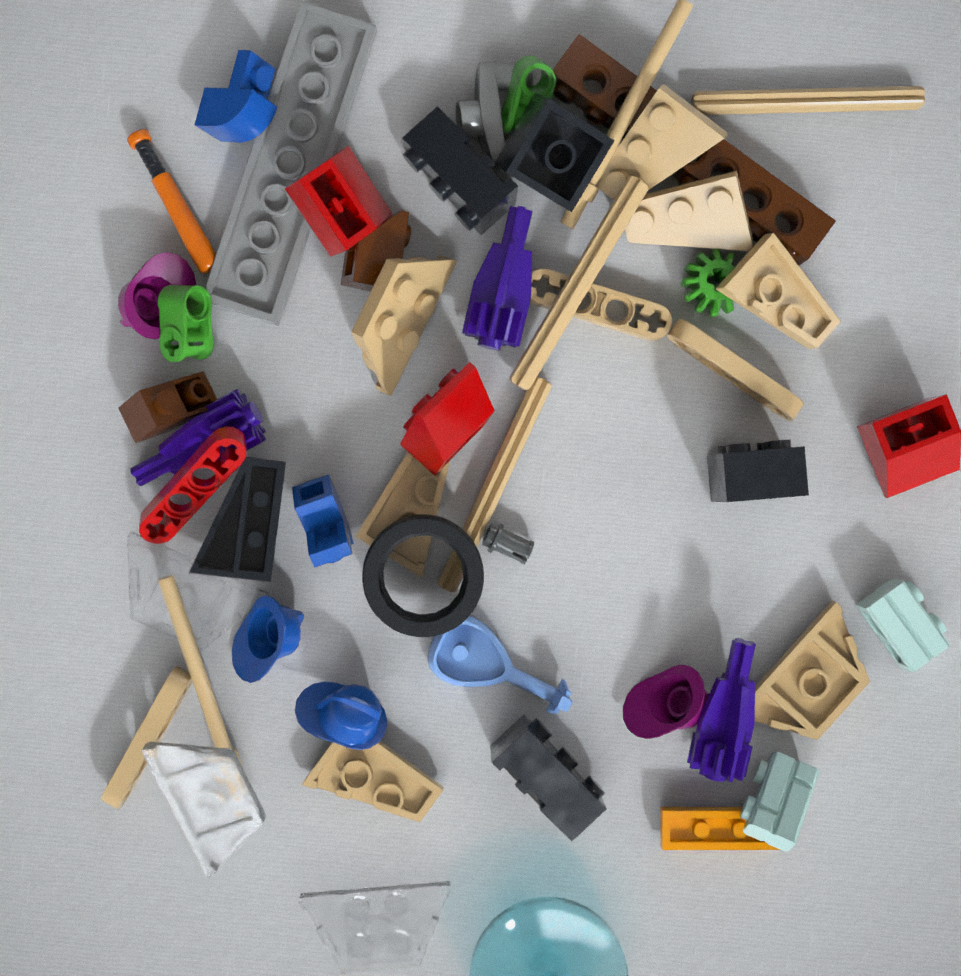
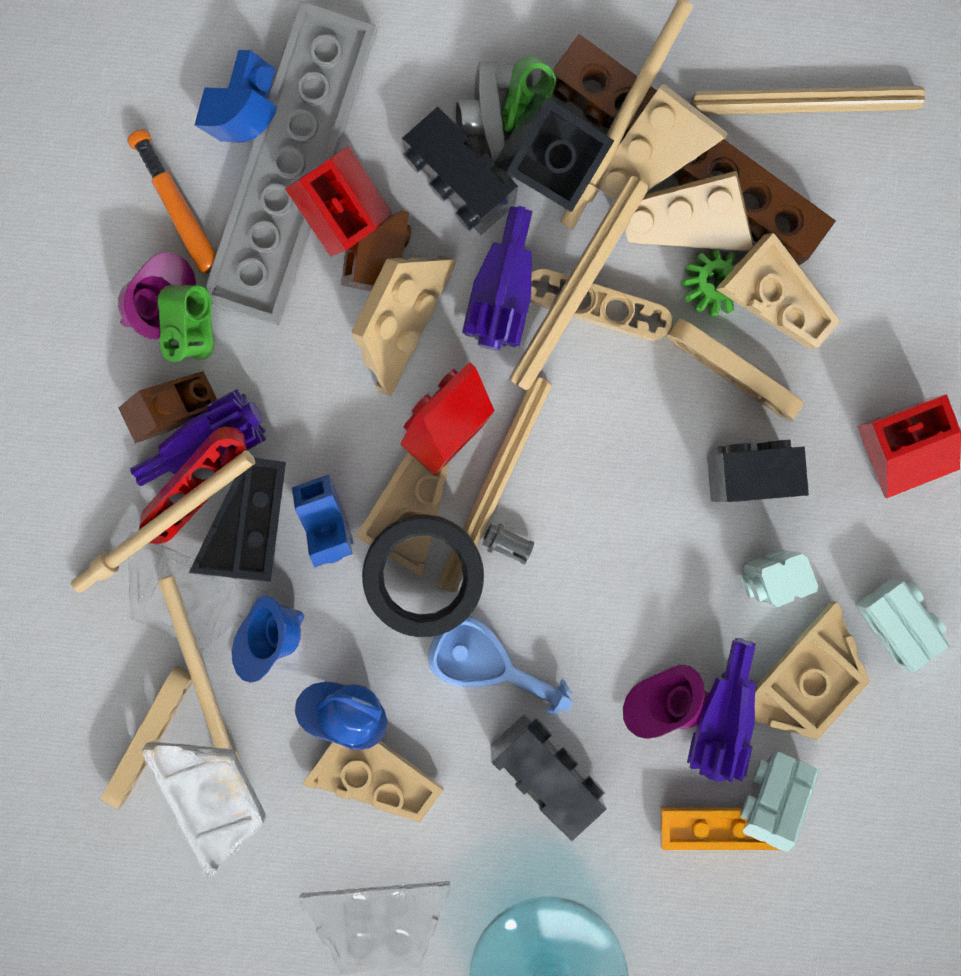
(108, 563): none -> tan bar
(779, 578): none -> light aqua brick

